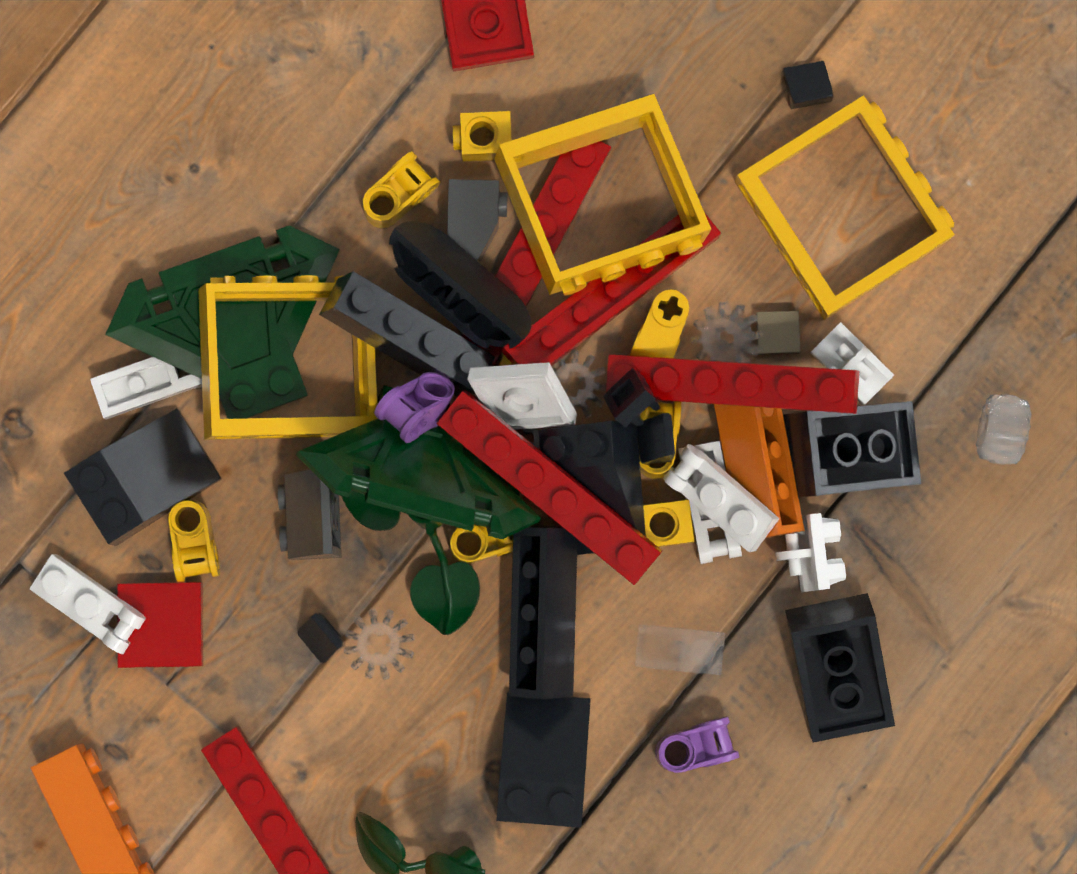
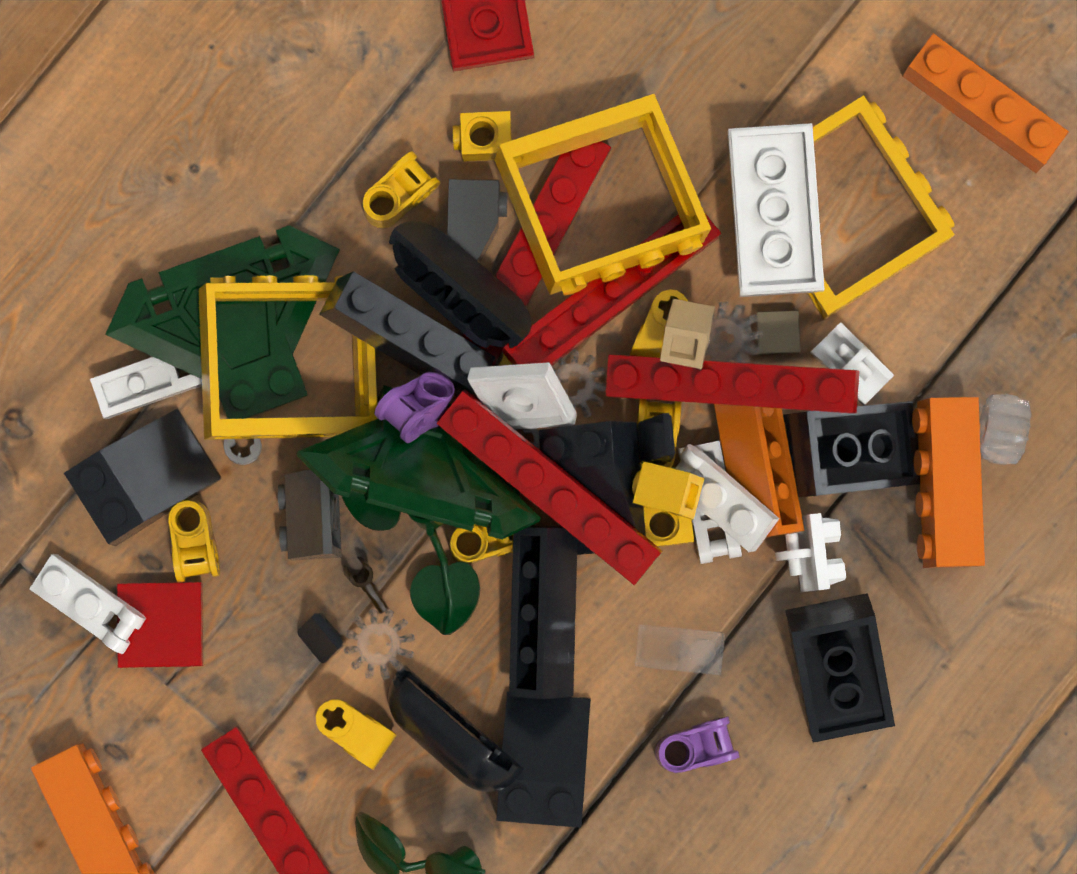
(255, 450): none -> light grey bush
(360, 737): none -> yellow piece
(364, 580): none -> dark brown hand
(449, 735): none -> black brick
(630, 398): black tile -> none
(667, 490): none -> yellow brick
(687, 333): none -> tan brick
(775, 210): none -> white tile
(808, 85): black slope -> none
(949, 482): none -> orange brick
(985, 103): none -> orange brick

